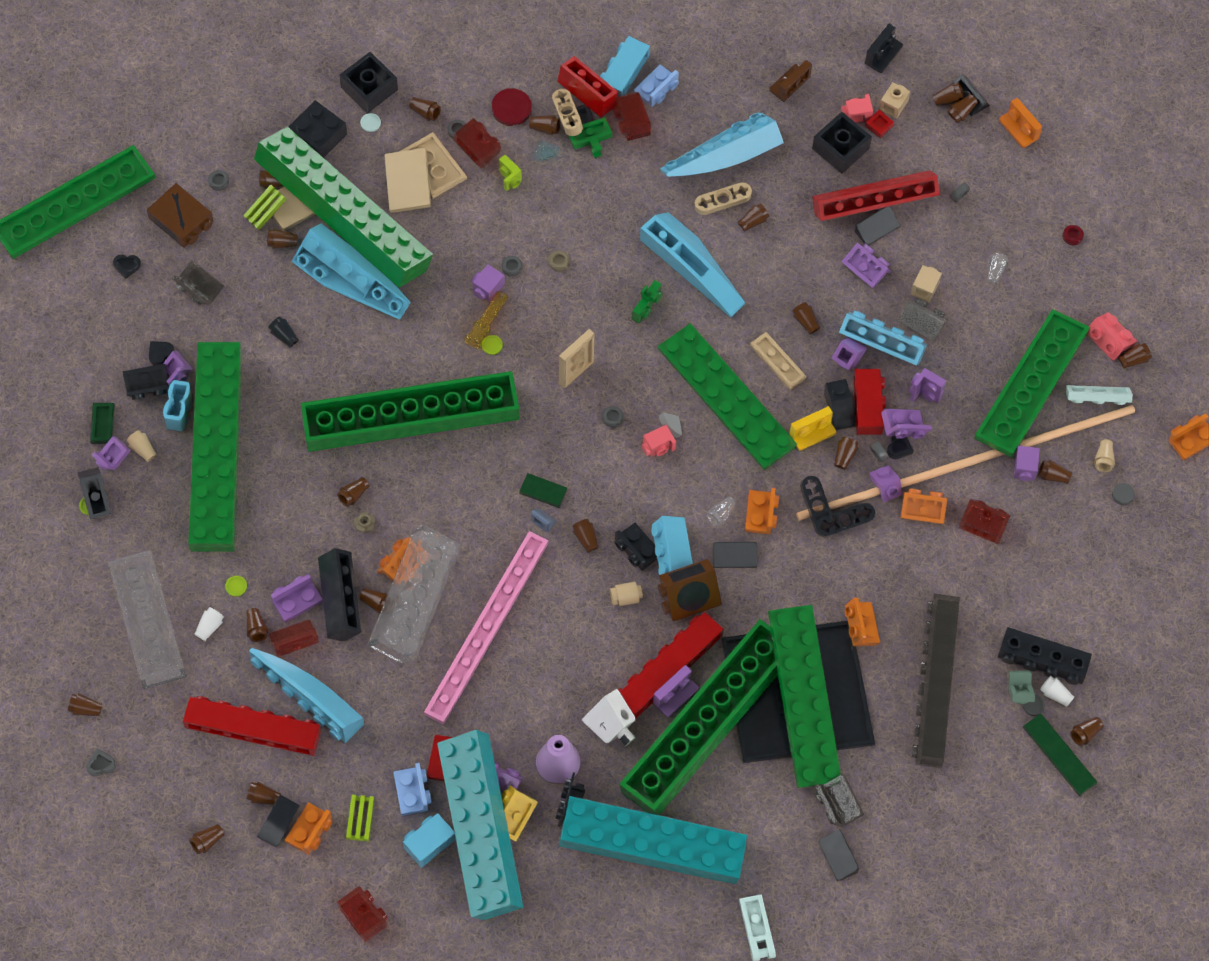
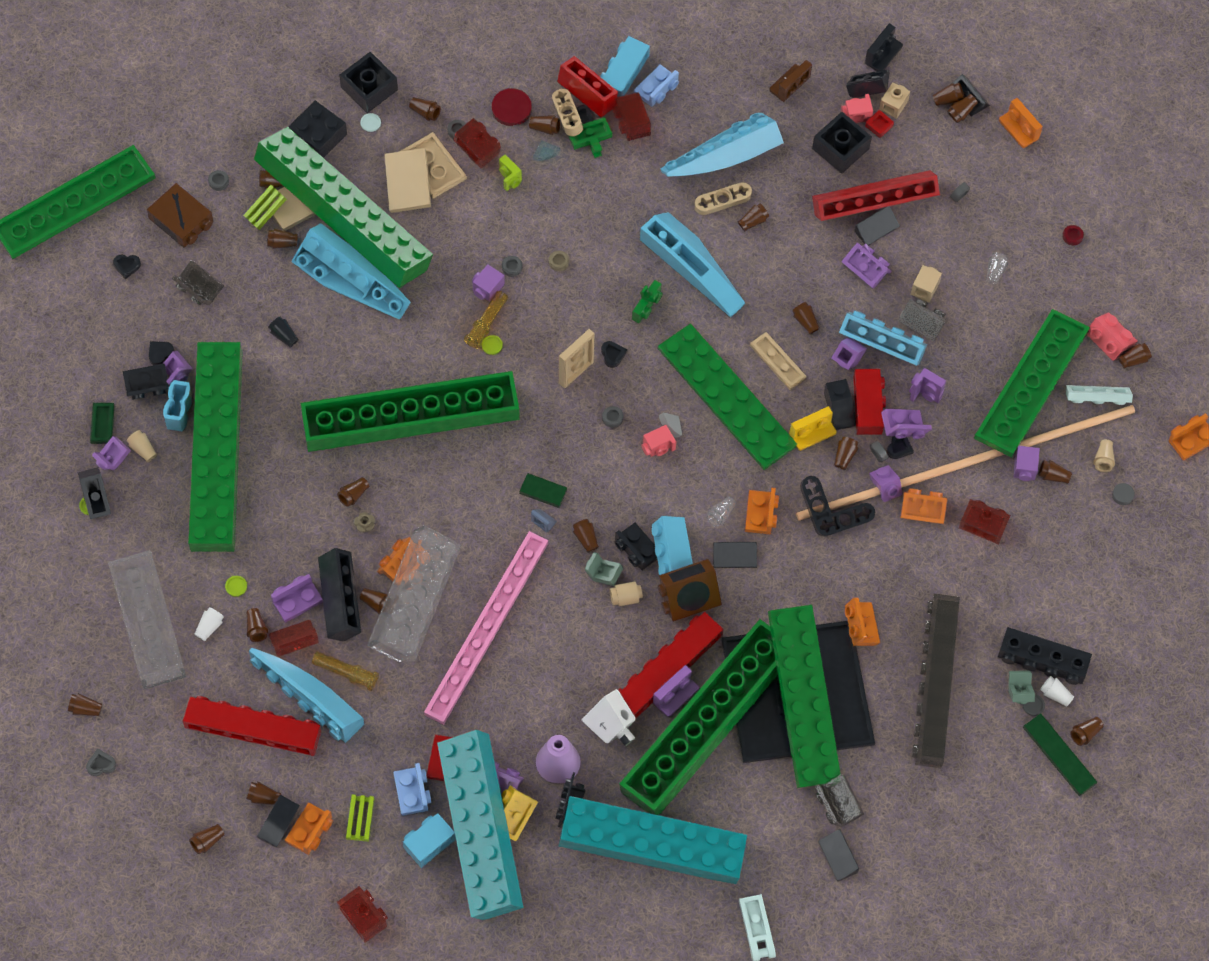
(353, 673): none -> clear yellow pin
(603, 570): none -> sand green bracket
(613, 353): none -> black tile
(868, 83): none -> black slope

